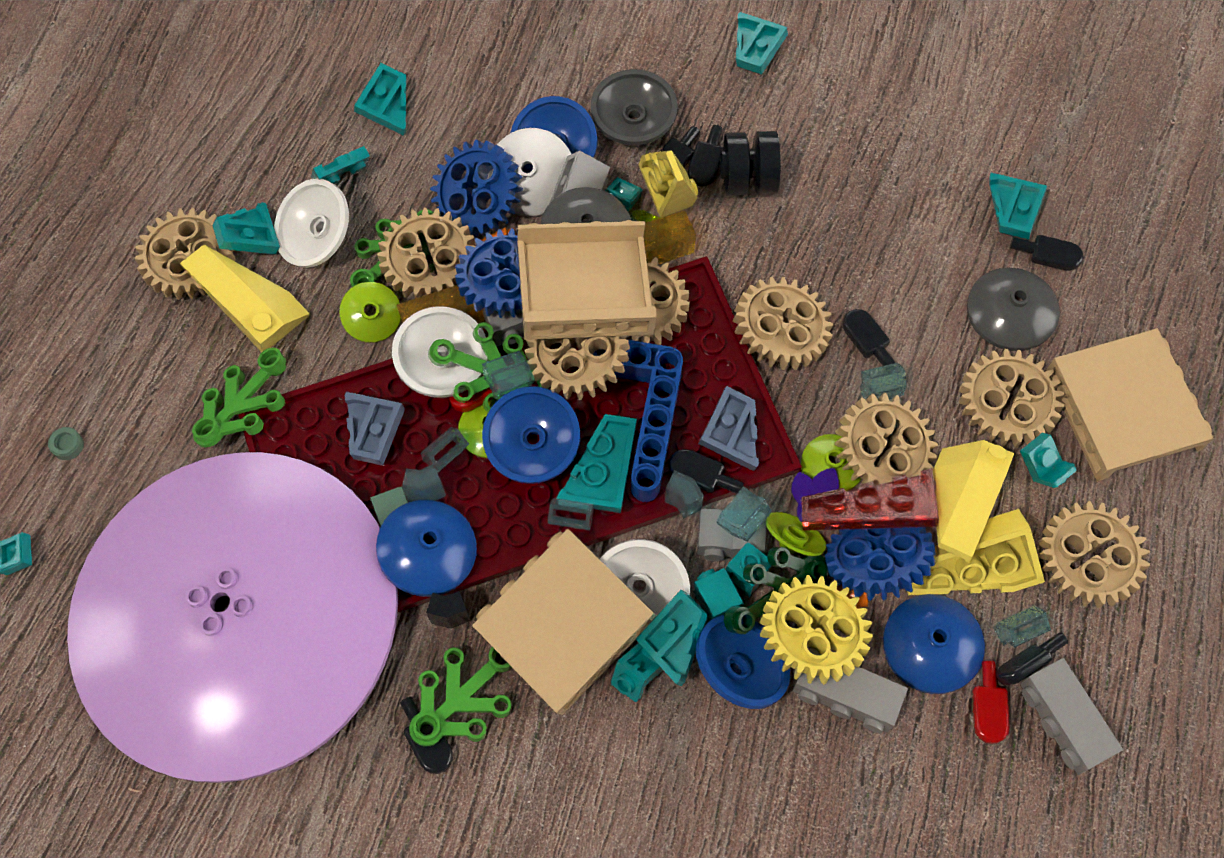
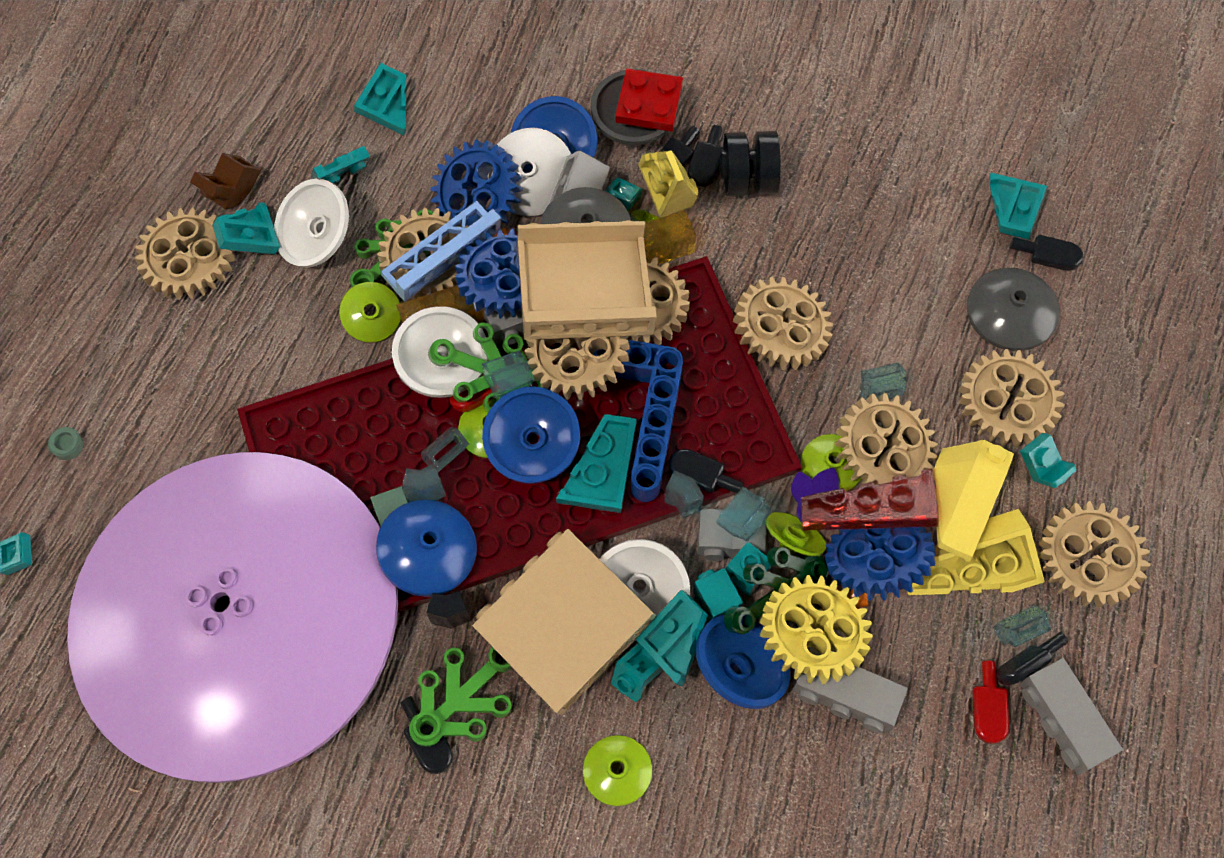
(213, 427): bright green plant -> none
(229, 182): none -> reddish brown brick
(251, 301): light yellow wedge -> none
(371, 426): sand blue wing -> none
(444, 255): none -> light blue fence
(572, 506): clear light blue piece -> none
(617, 788): none -> lime dish
(649, 100): none -> red plate
(733, 429): sand blue wing -> none
(757, 42): teal wing -> none
(867, 335): black piece -> none
(922, 660): blue dish -> none
(1129, 403): tan panel -> none

